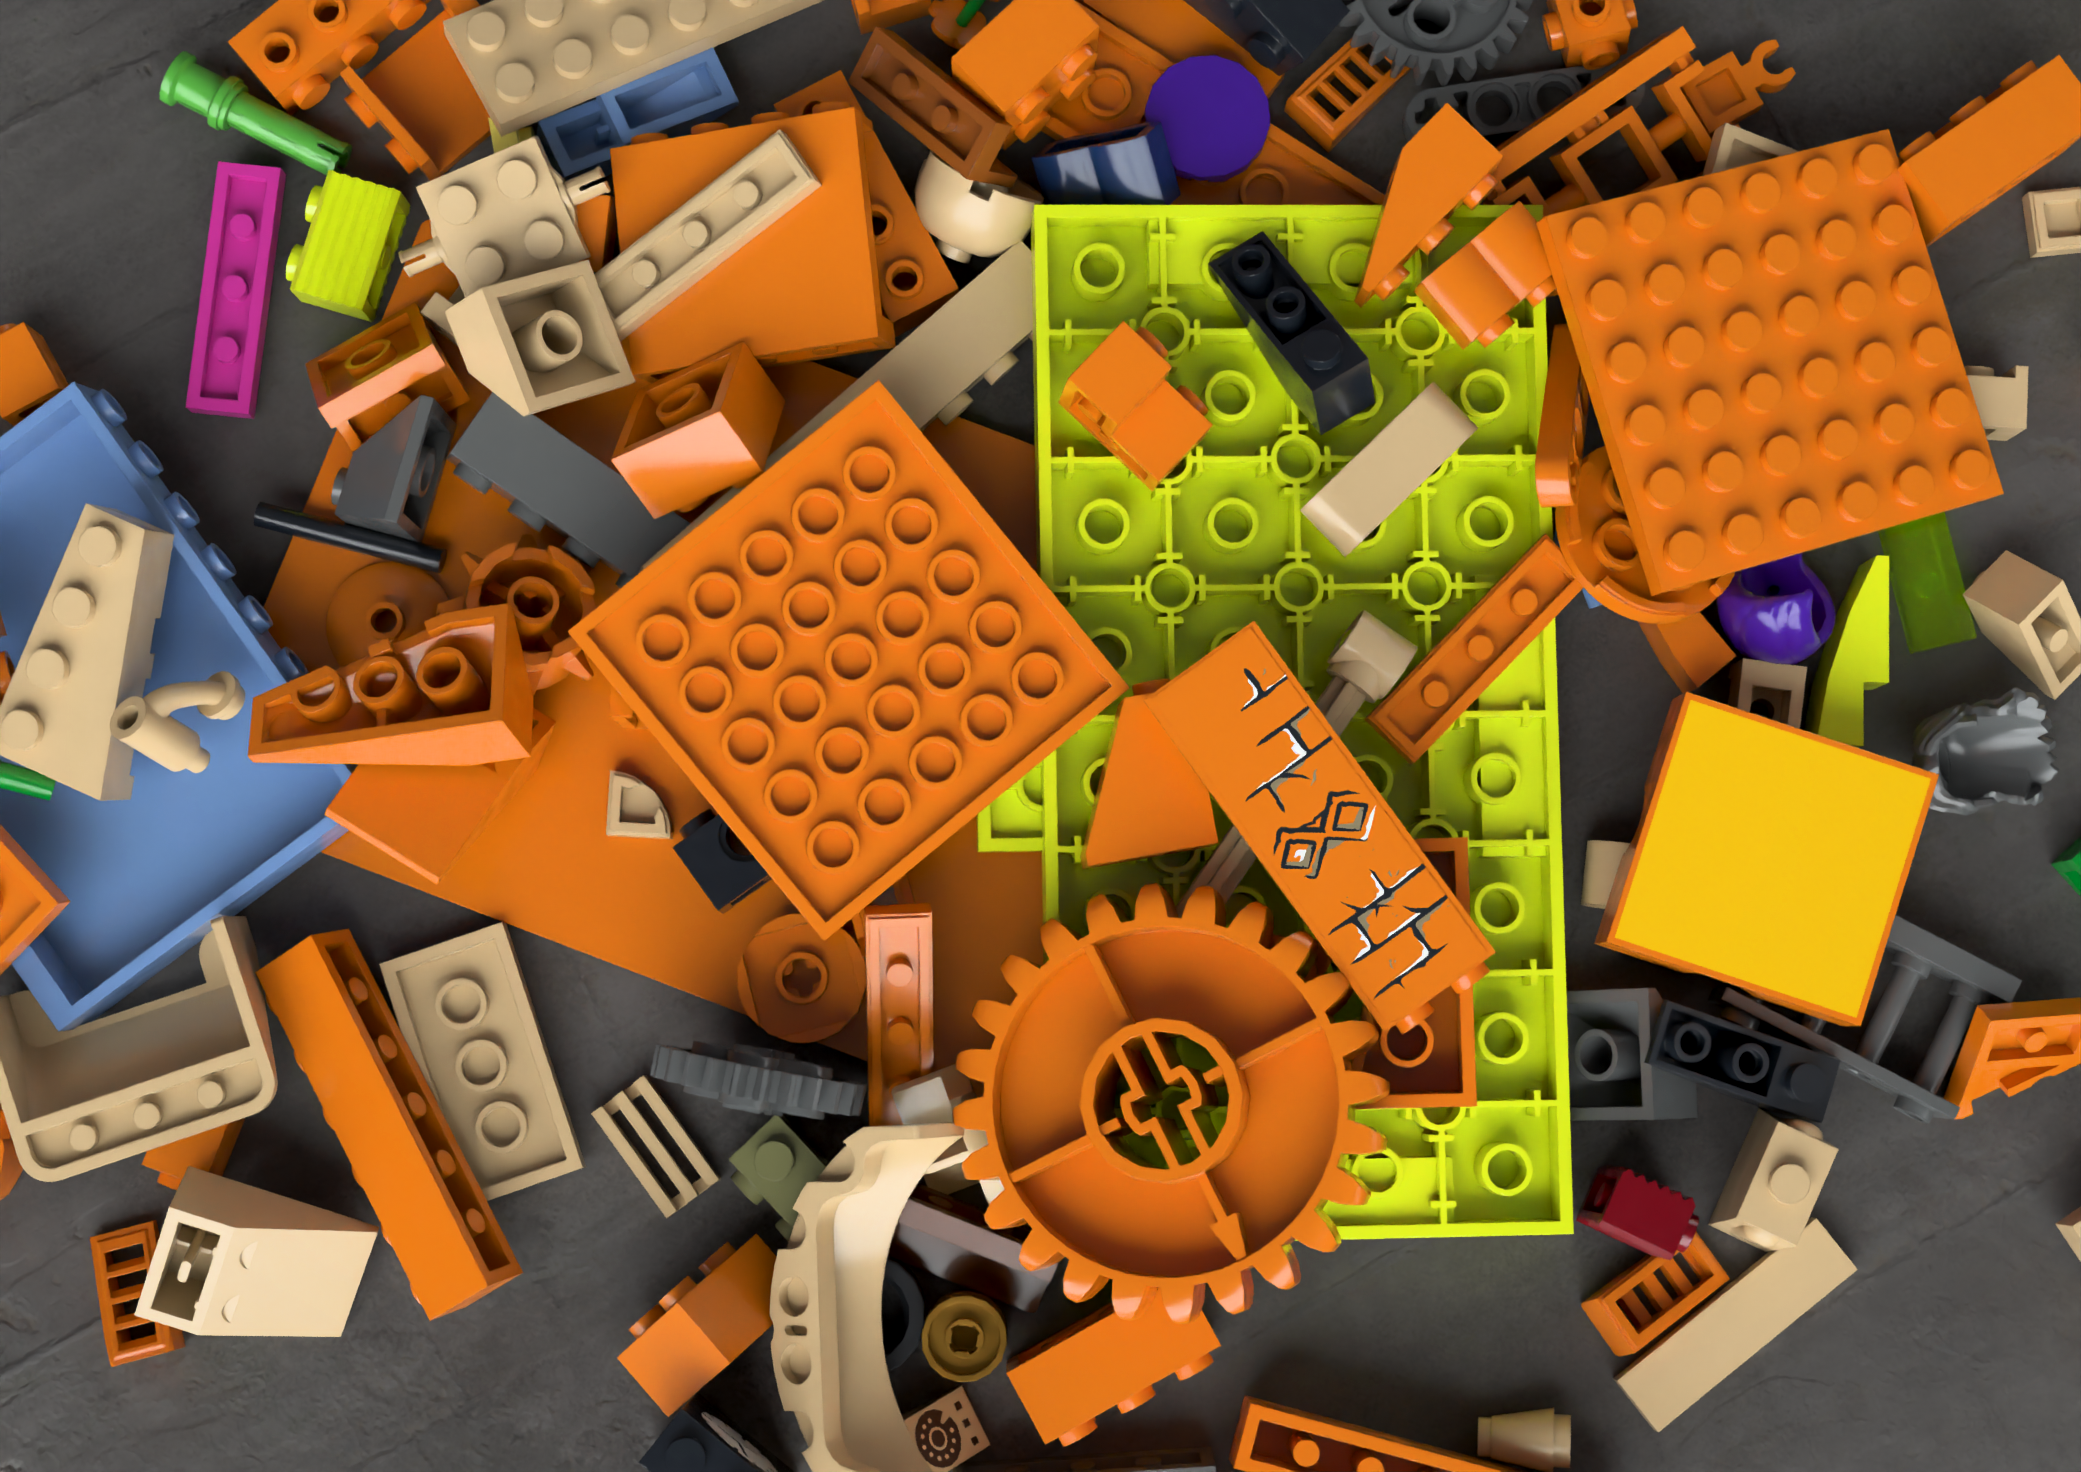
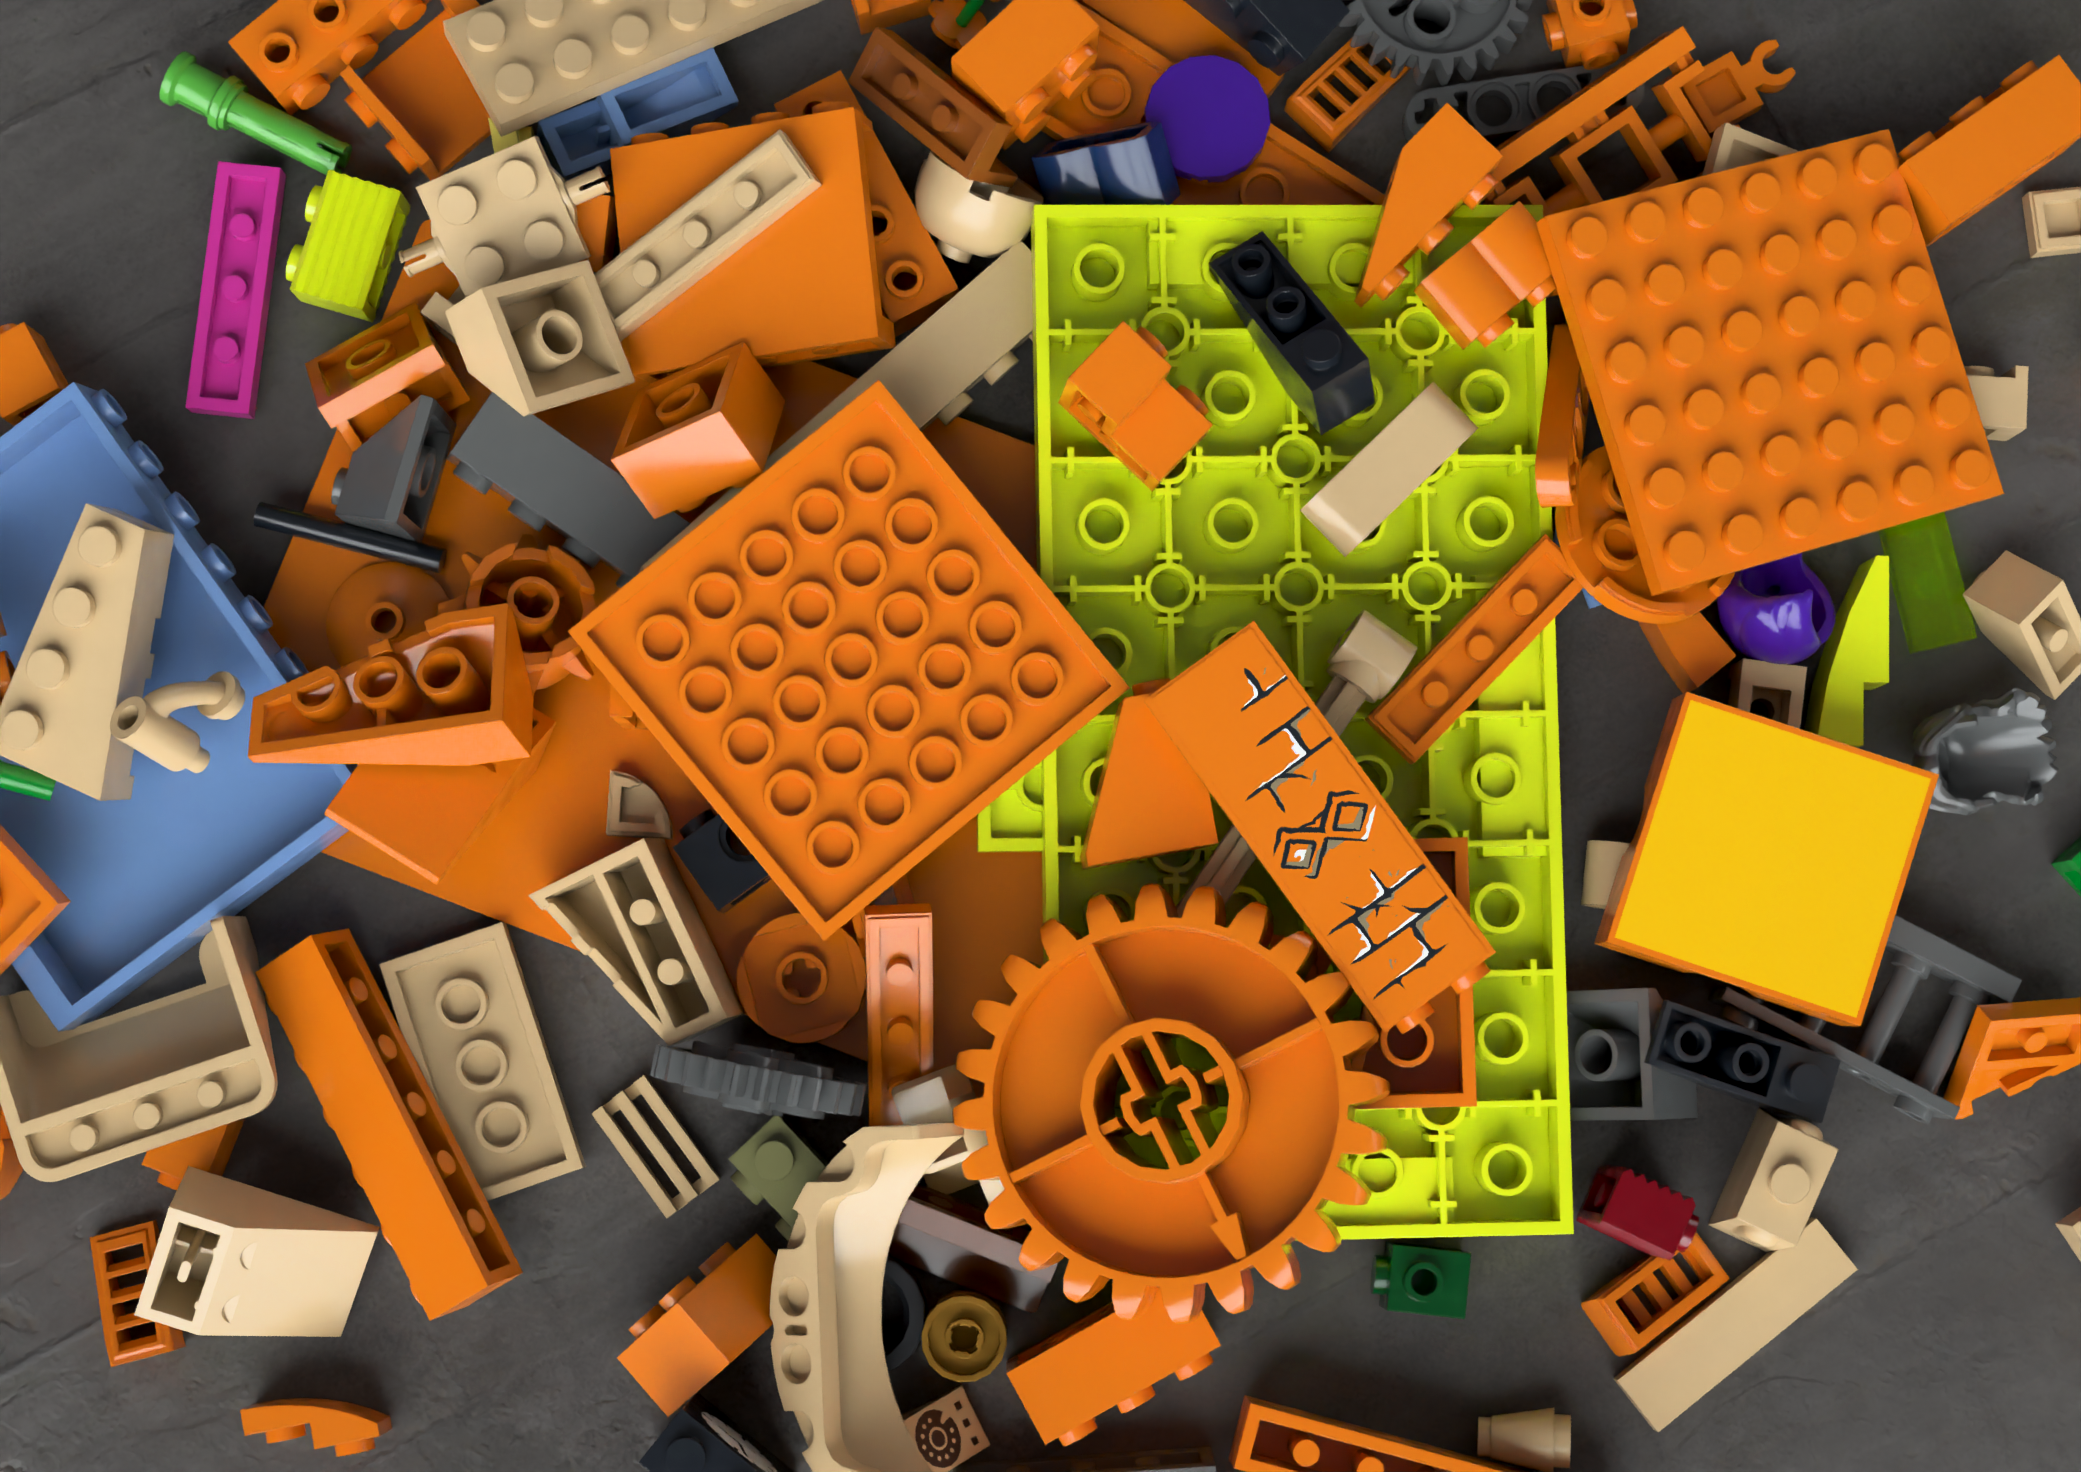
(332, 1423): none -> orange slope
(647, 938): none -> tan wedge
(1422, 1279): none -> dark green brick

